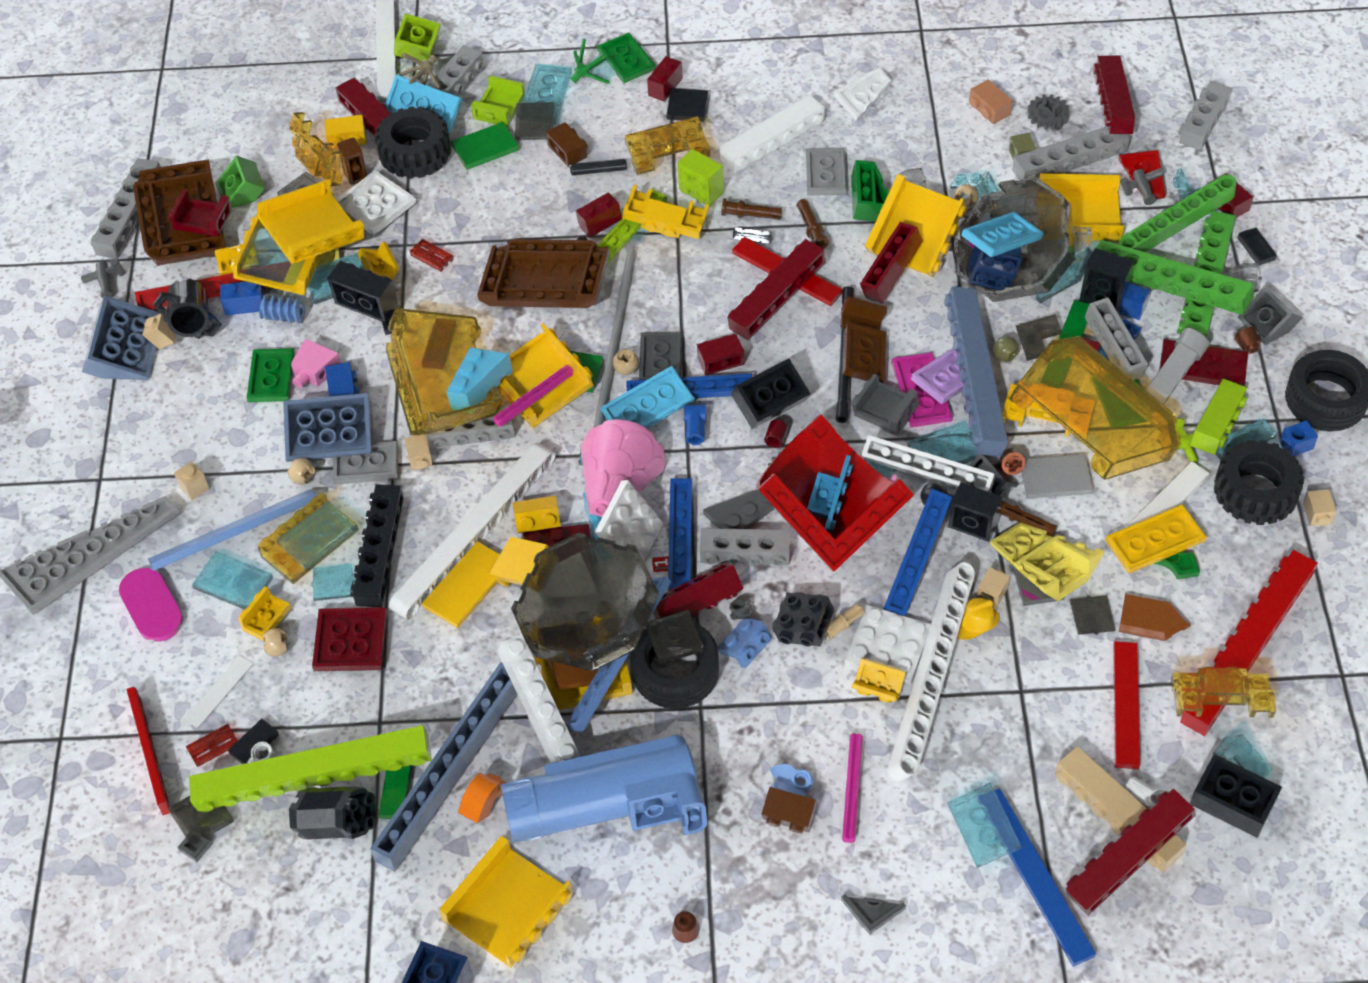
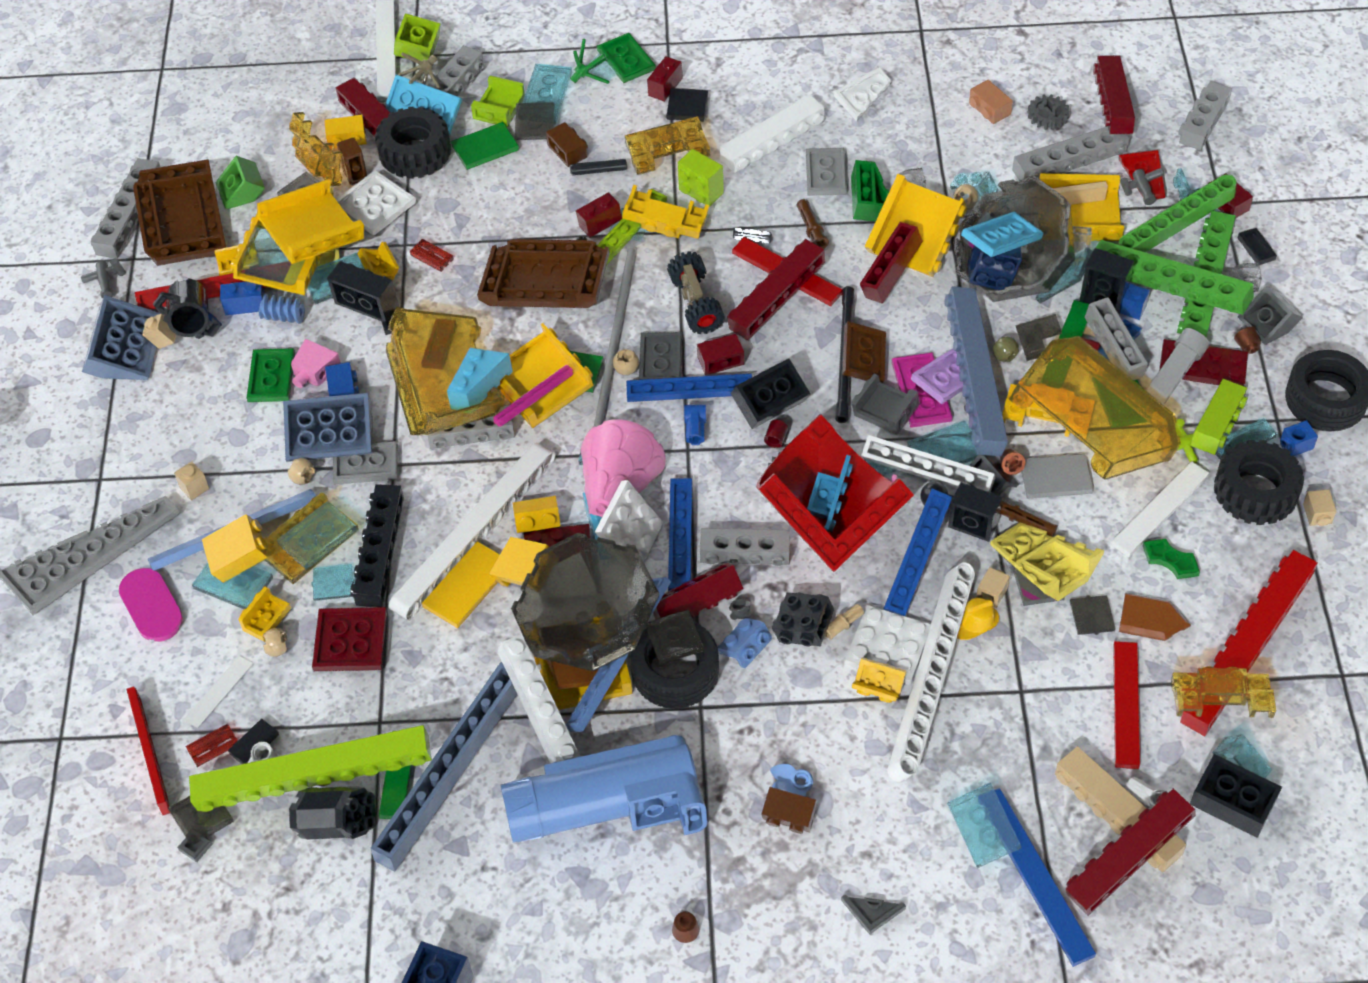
(200, 215): dark red panel -> none
(235, 548): none -> yellow brick
(418, 452): tan brick -> none
(480, 796): orange brick -> none
(505, 903): yellow panel -> none
(650, 400): medium azure tile -> none
(660, 564): red sticker -> none
(687, 273): none -> black plate
(740, 511): dark grey wing -> none
(742, 209): reddish brown pin -> none
(852, 788): dark pink axle -> none
(862, 313): reddish brown panel -> none
(1020, 144): olive brick -> none
(1084, 192): none -> tan tile
(1155, 538): yellow tile -> none

